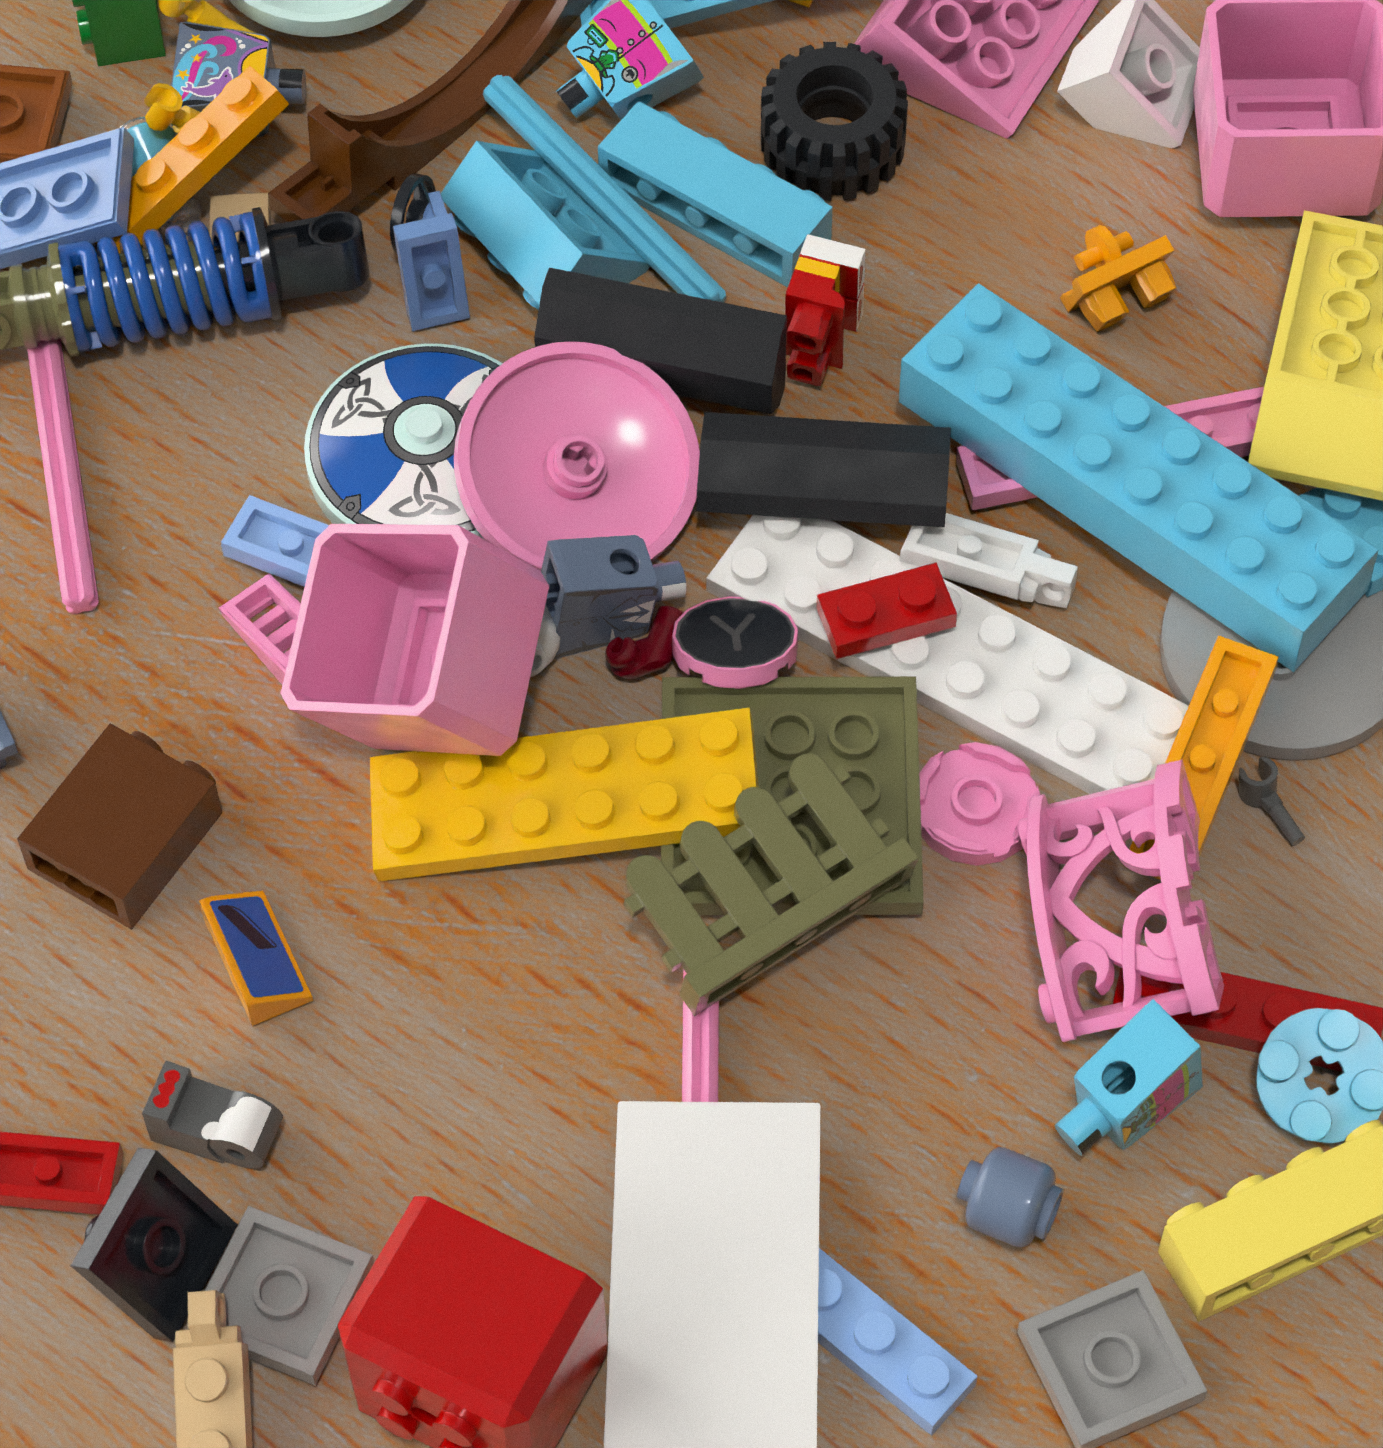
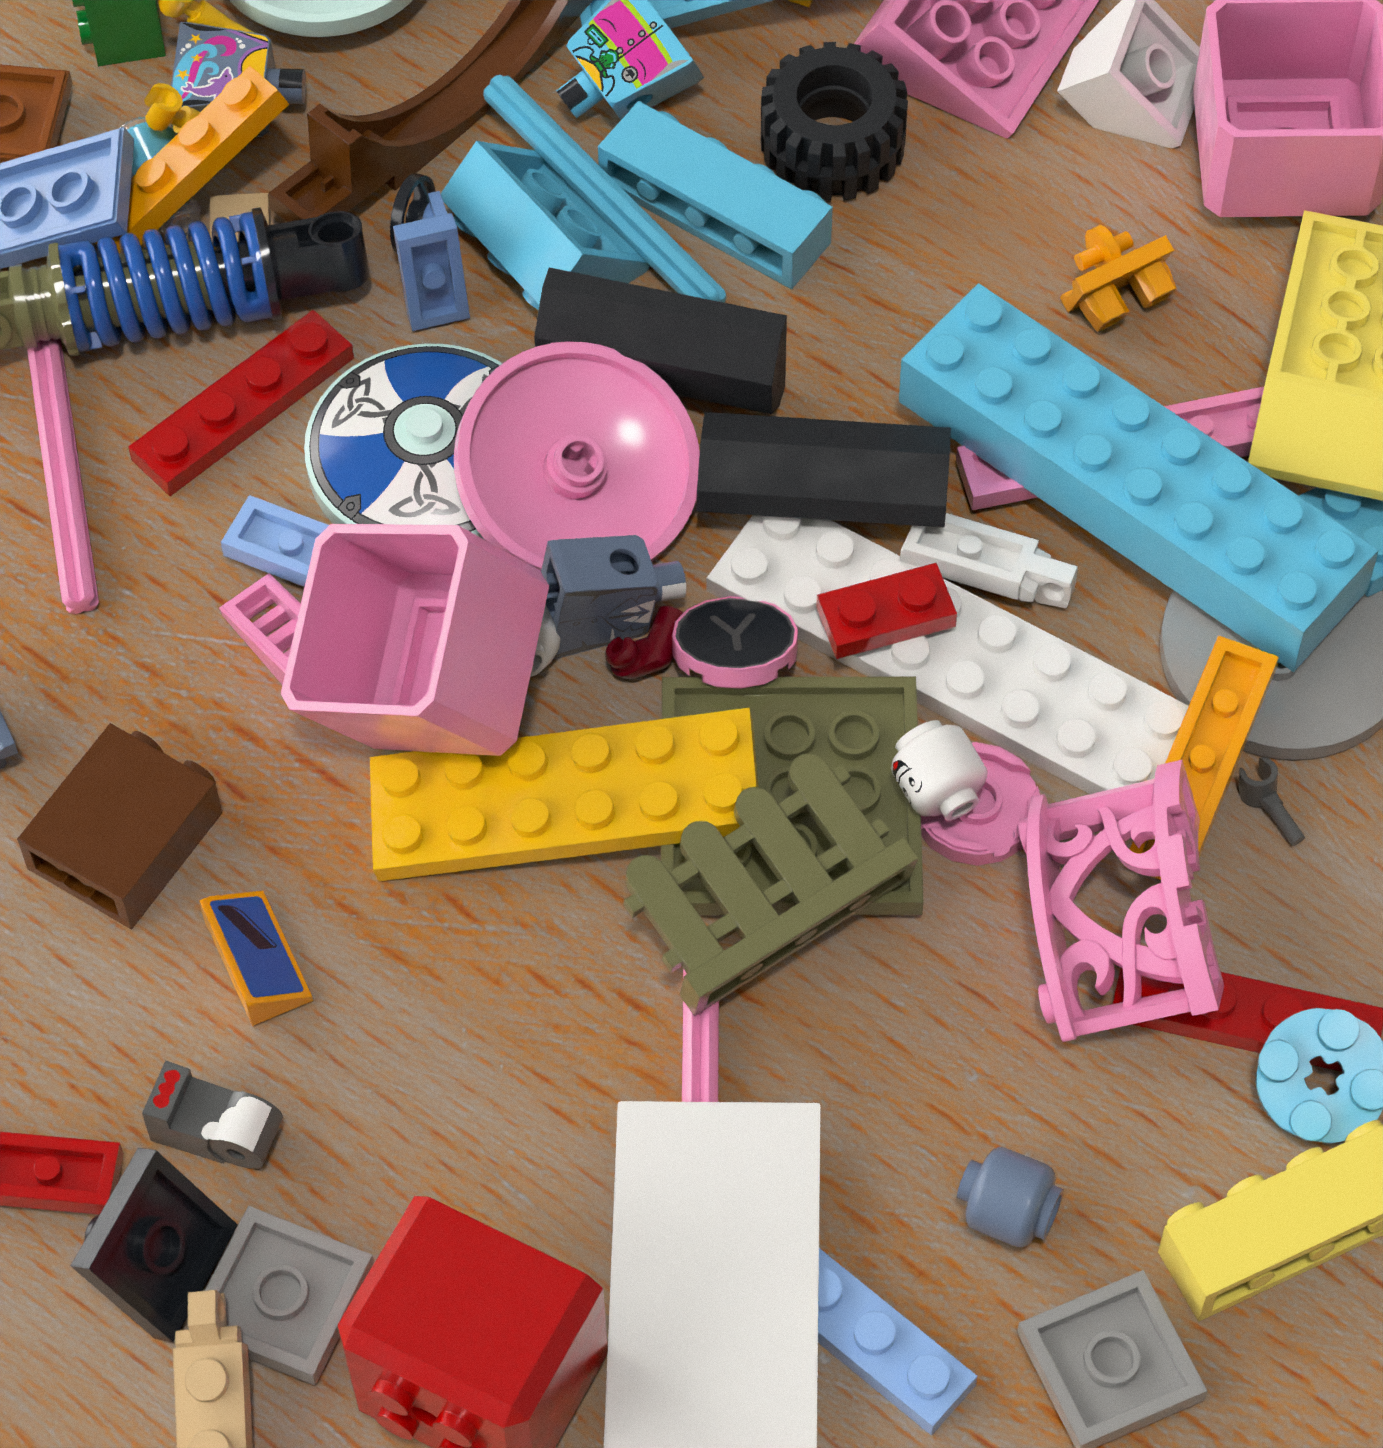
(241, 402): none -> red plate
(820, 304): red hips -> none
(939, 770): none -> white head
(1133, 1081): medium azure torso -> none

